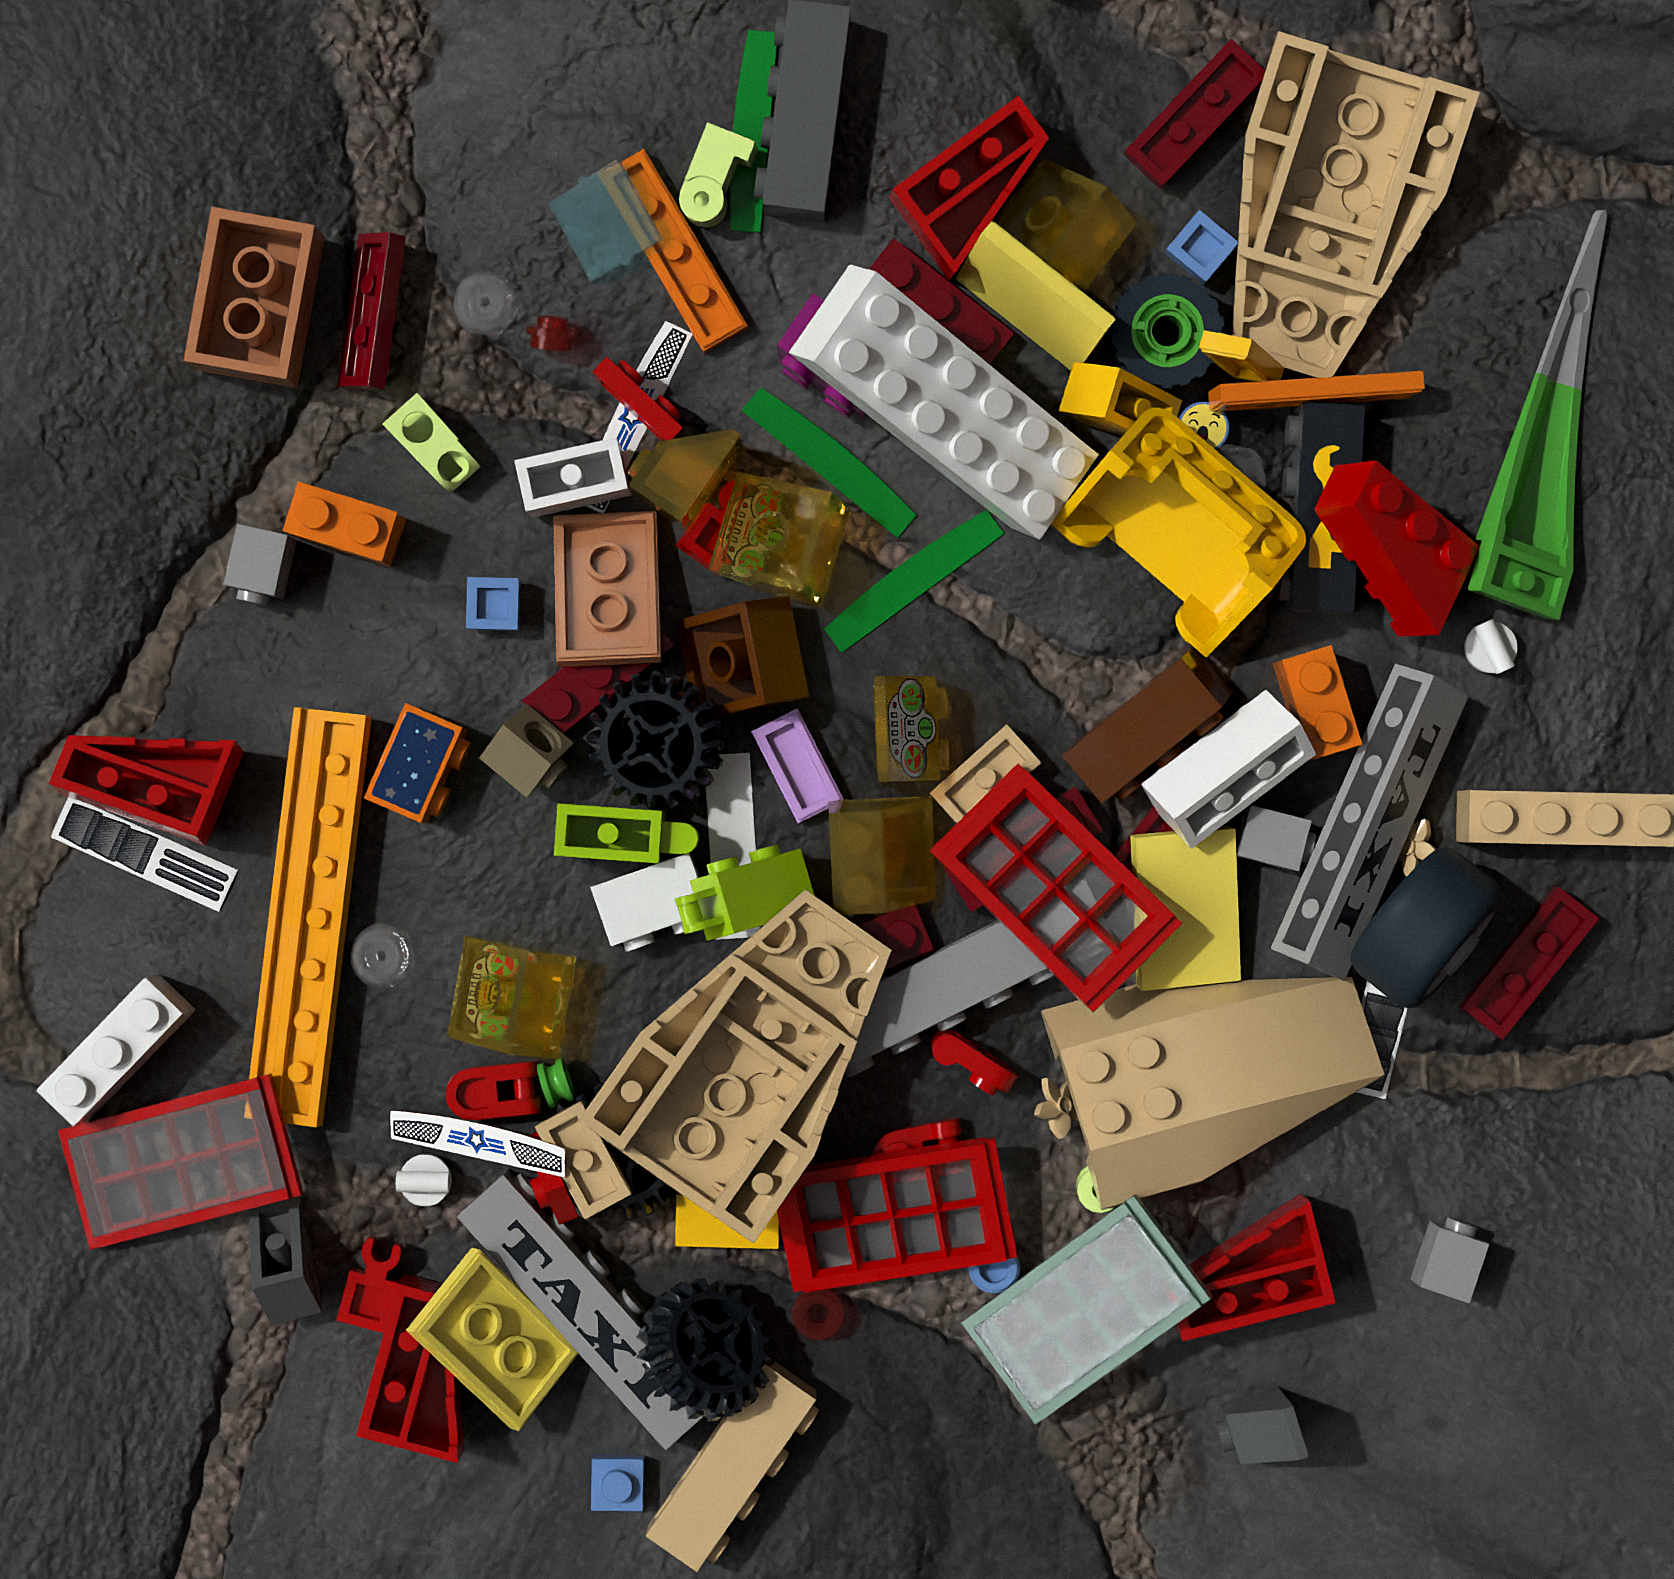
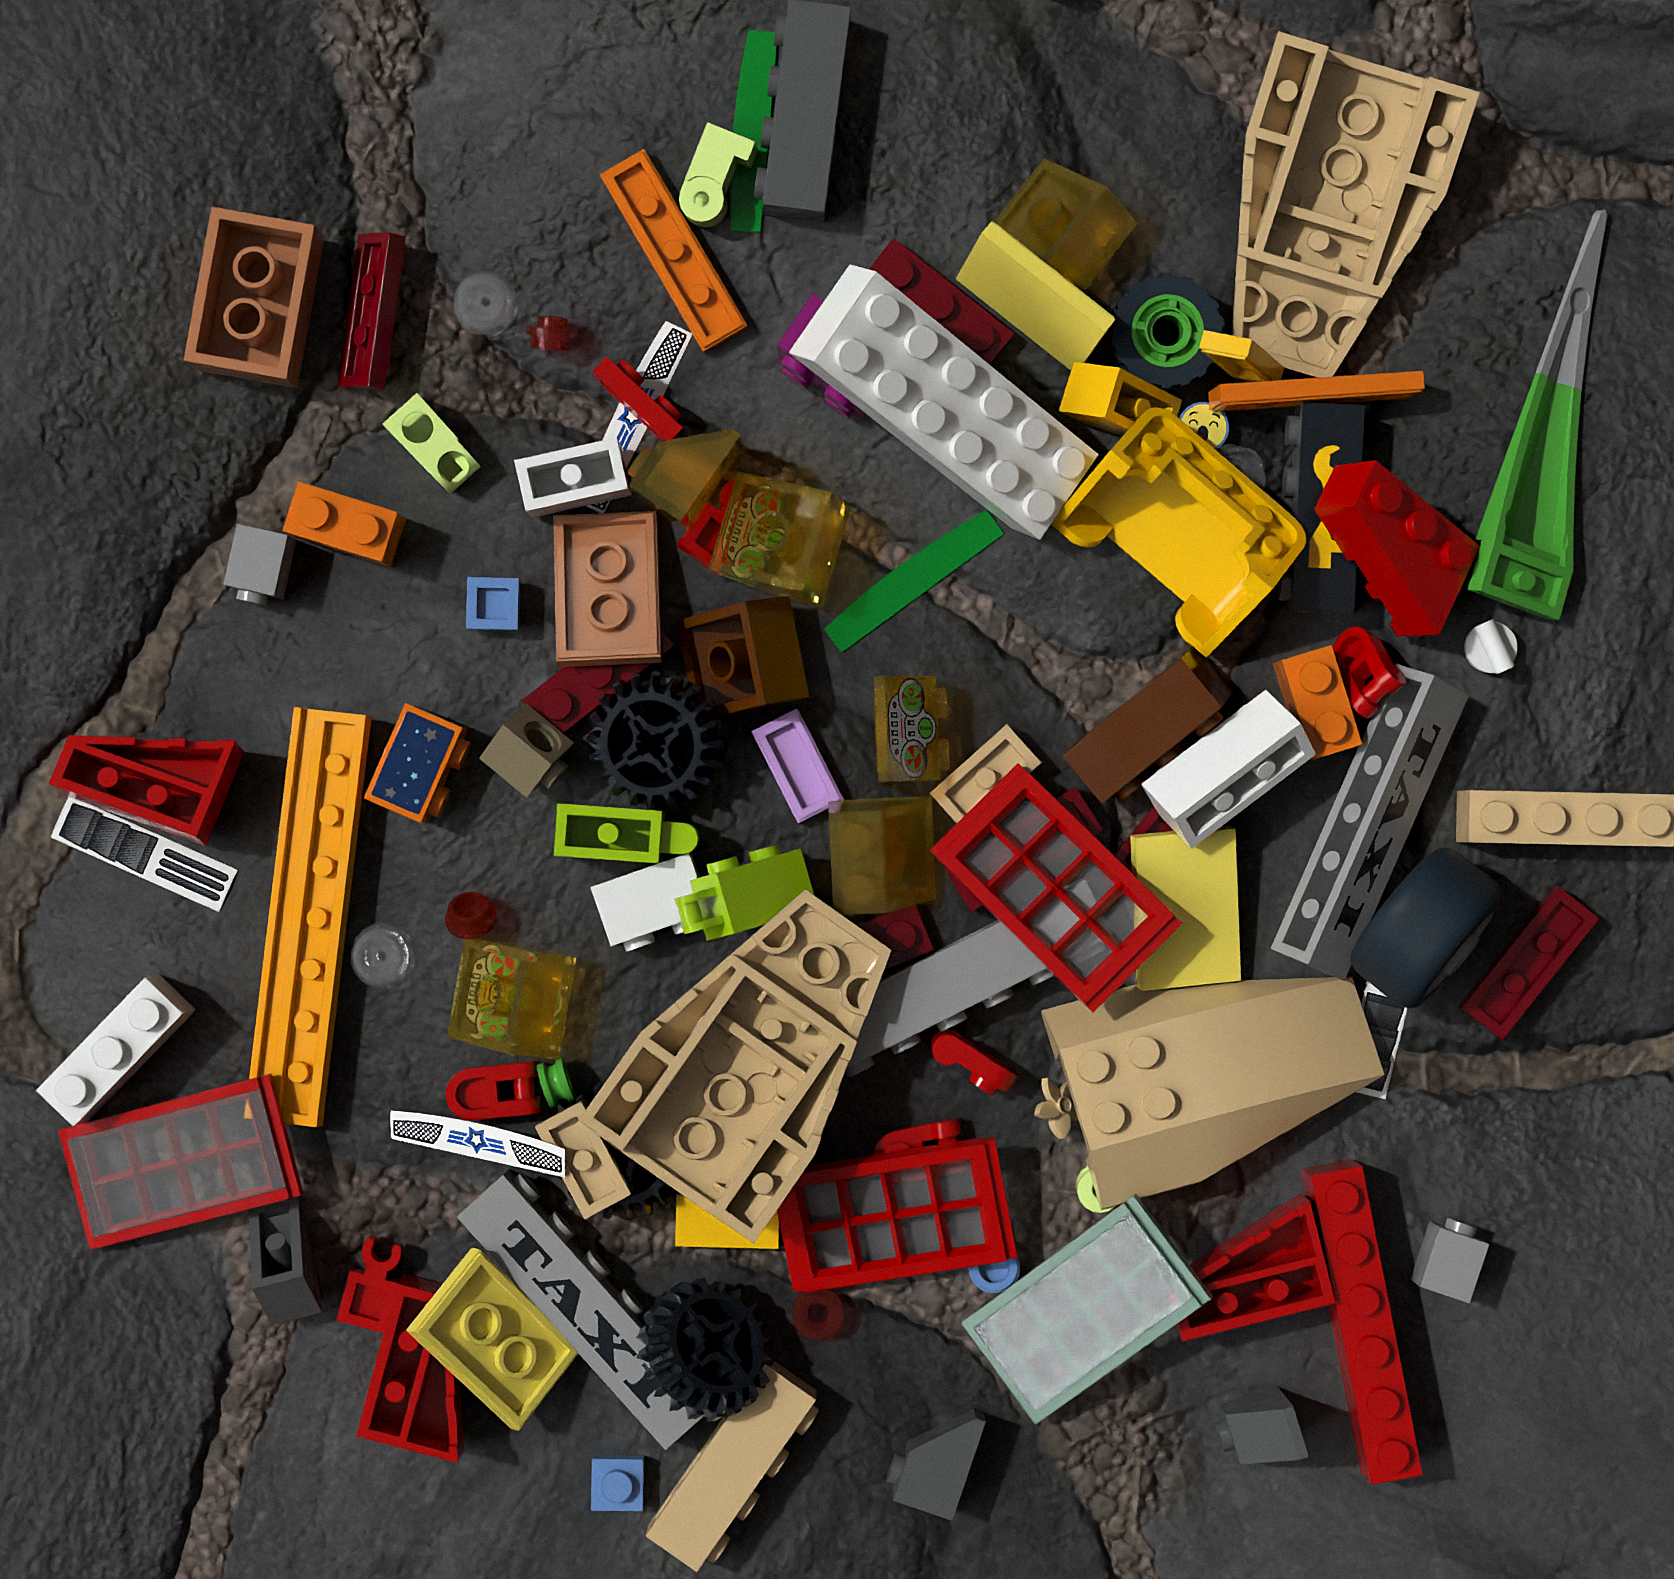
(424, 1180): white plate -> none
(470, 916): none -> clear red plate
(553, 1192): red plate -> none
(605, 220): clear light blue piece -> none
(731, 815): white sticker -> none
(830, 460): green sticker -> none
(937, 1465): none -> dark grey slope
(968, 183): red wedge -> none
(1195, 114): dark red plate -> none
(1201, 247): medium blue plate -> none
(1274, 838): light grey brick -> none
(1359, 657): none -> red plate
(1363, 1323): none -> red brick
(1416, 846): tan plant -> none

